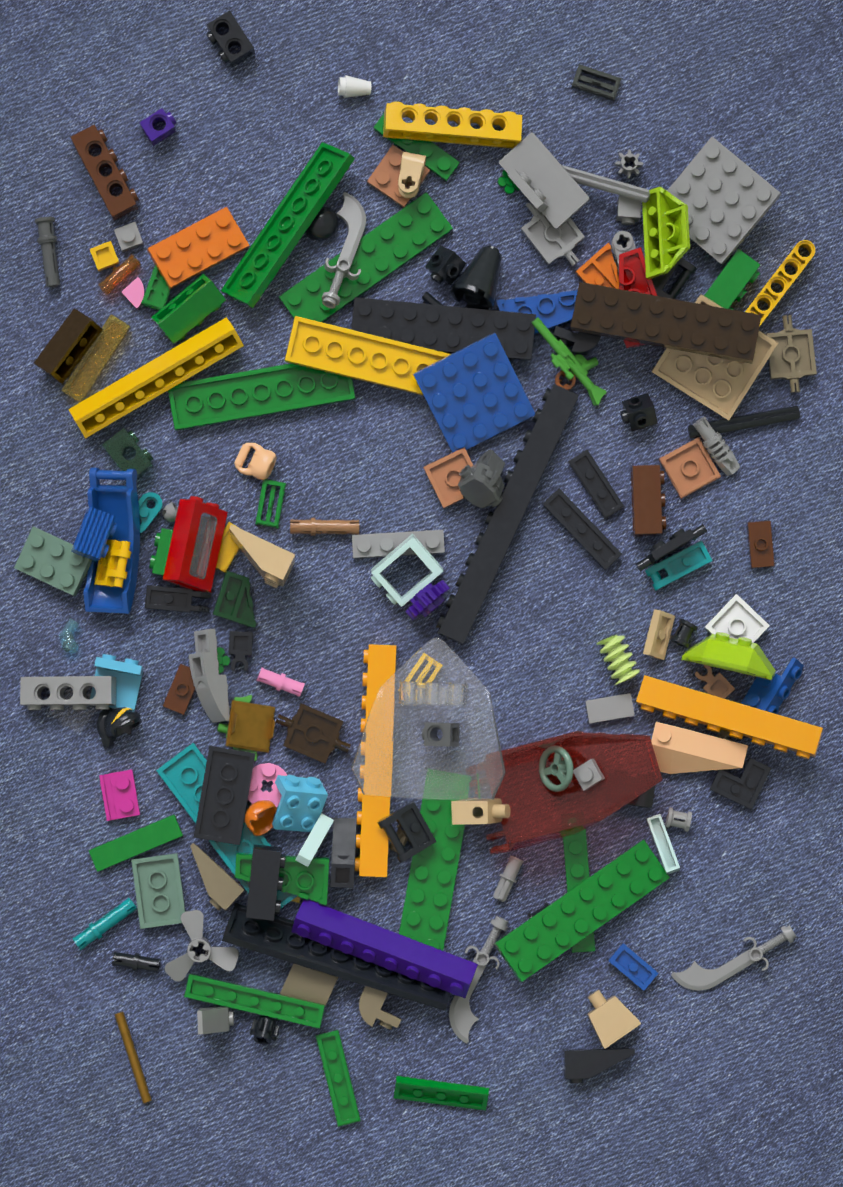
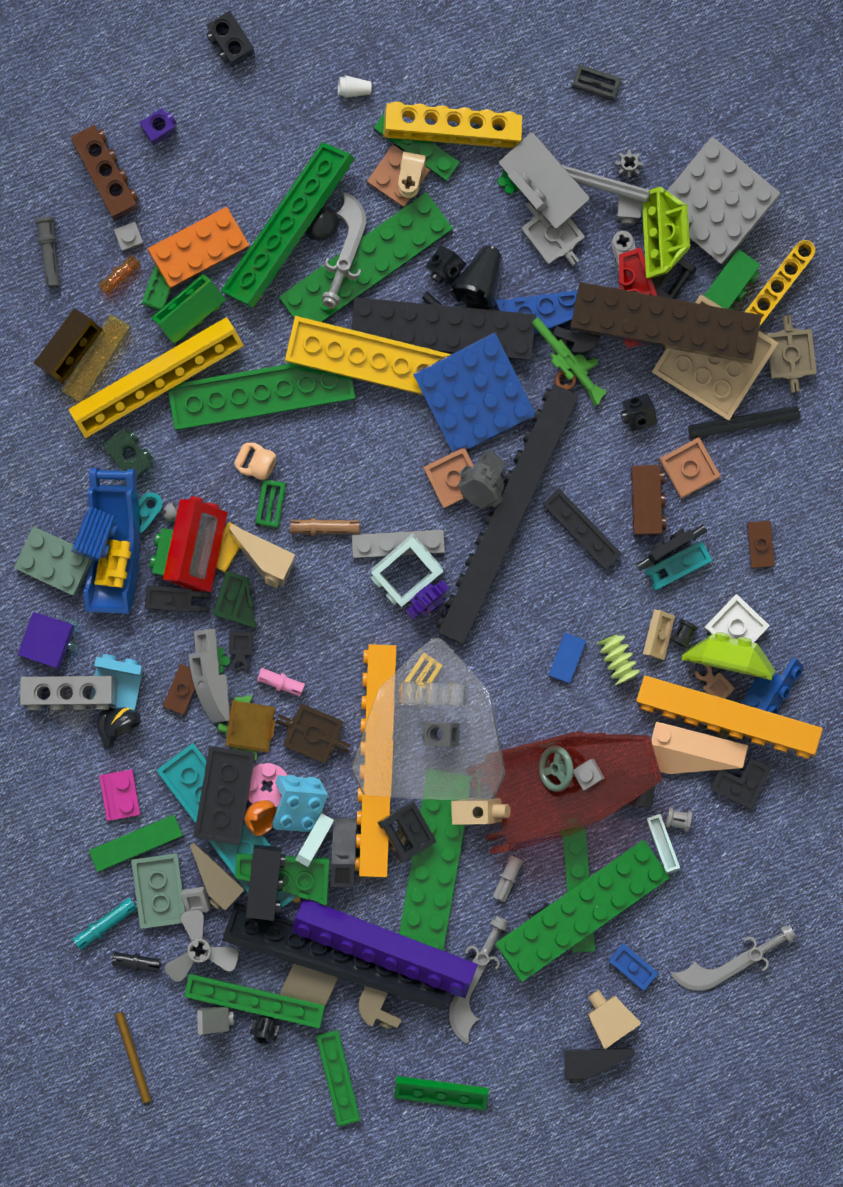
(46, 640): none -> dark purple tile
(104, 256): yellow plate -> none
(134, 293): bright pink tile -> none
(196, 899): none -> light grey plate
(567, 658): none -> blue tile
(596, 484): black tile -> none
(600, 269): orange wing -> none
(609, 708): light grey tile -> none
(716, 446): light grey hinge -> none

